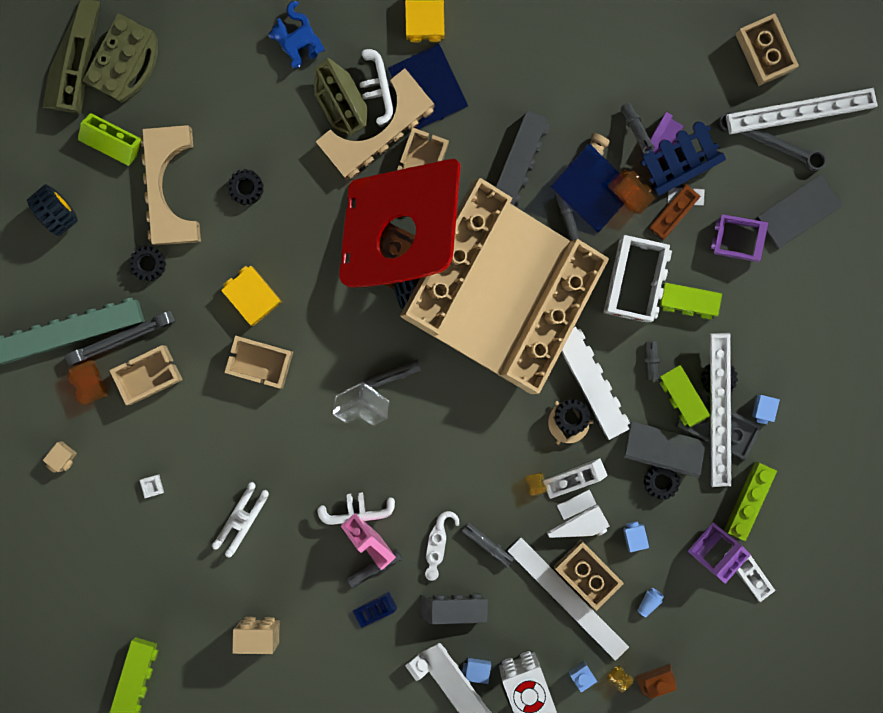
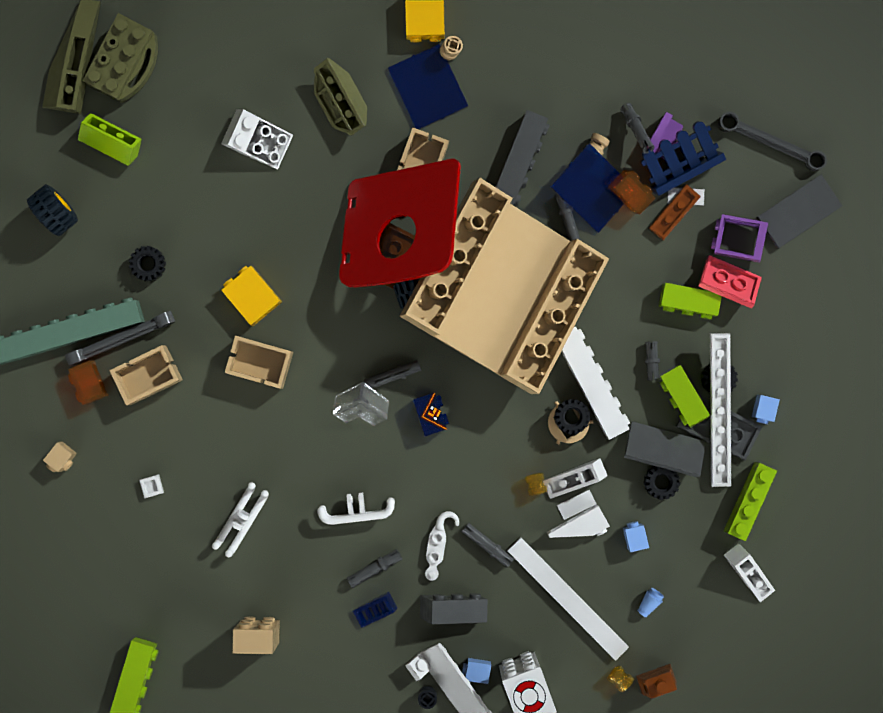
(159, 148): tan arch -> none
(234, 183): black tyre -> none
(257, 138): none -> white slope
(297, 40): blue animal -> none
(367, 538): bright pink panel -> none
(369, 54): white piece -> none
(411, 107): tan arch -> none
(427, 693): none -> black wheel
(430, 414): none -> brick
(448, 51): none -> tan wheel
(582, 676): light blue brick -> none
(588, 575): tan brick -> none
(618, 272): white hose -> none
(730, 281): none -> coral tile
(731, 561): medium lavender window -> none
(766, 49): tan brick -> none
(801, 111): white tile -> none

